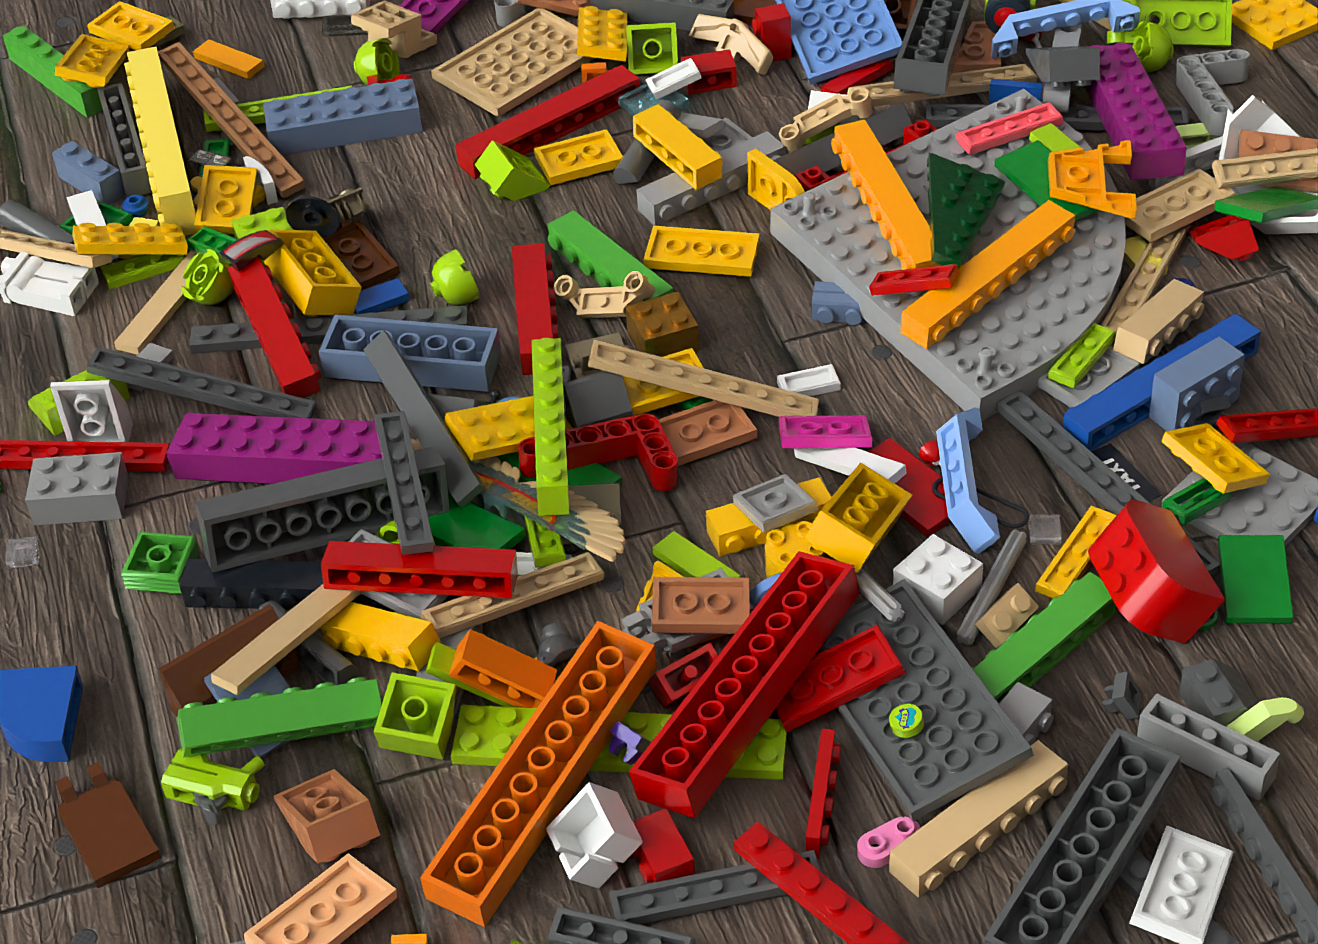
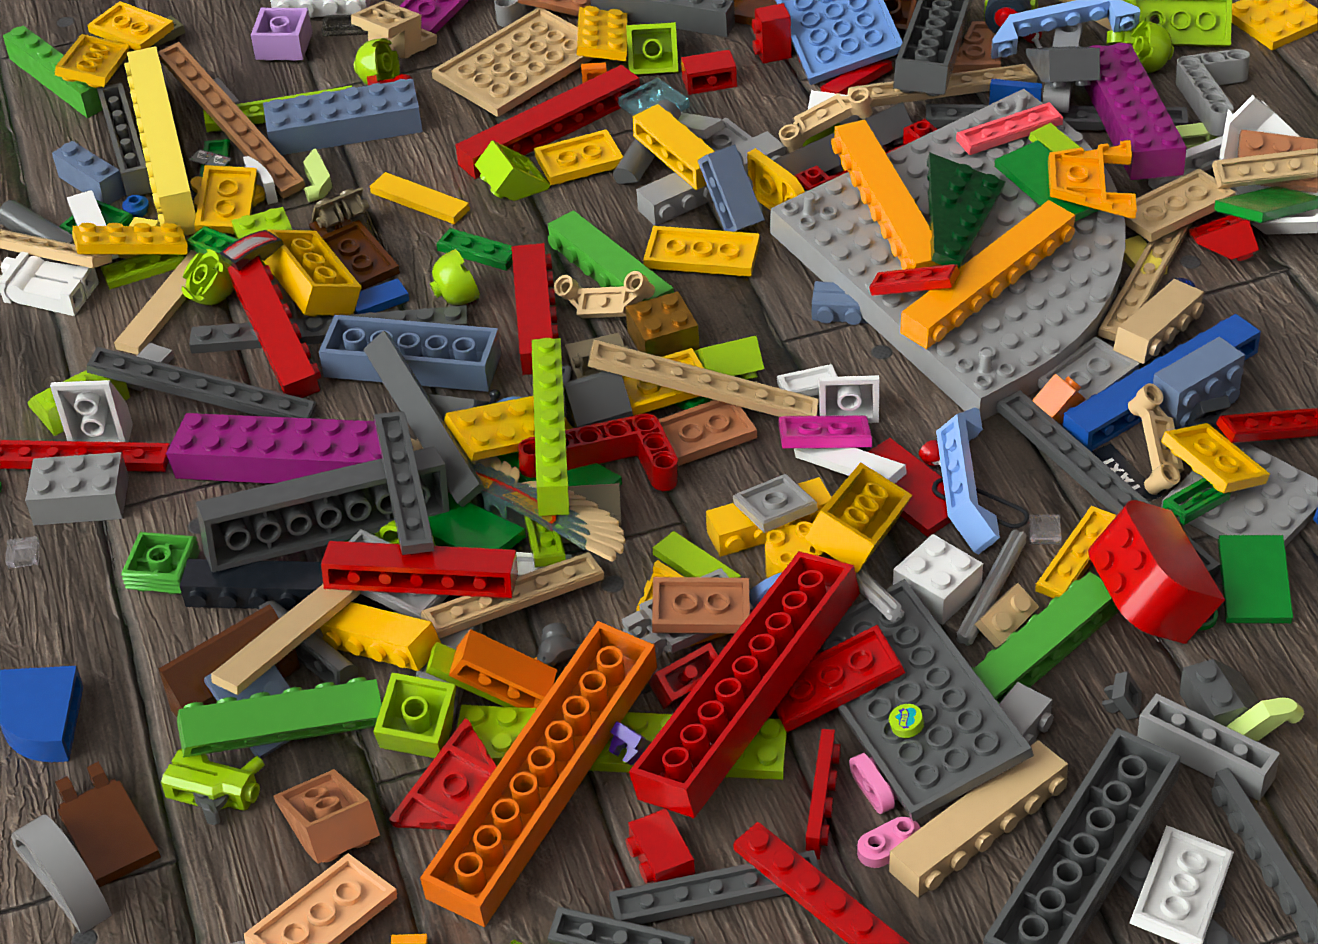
(61, 872): none -> light grey window
(228, 59): light orange tile -> none
(281, 34): none -> lavender brick
(312, 215): black dish -> none
(317, 176): none -> yellowish green piece
(419, 198): none -> yellow tile
(447, 784): none -> red wing
(477, 249): none -> green tile
(593, 835): white piece -> none
(673, 78): white tile -> none
(731, 189): none -> sand blue brick
(733, 358): none -> lime slope
(735, 36): plate -> none
(850, 396): none -> white slope
(872, 783): none -> bright pink plate
(1058, 397): none -> brick
(1082, 356): lime tile -> none
(1165, 465): none -> tan plate

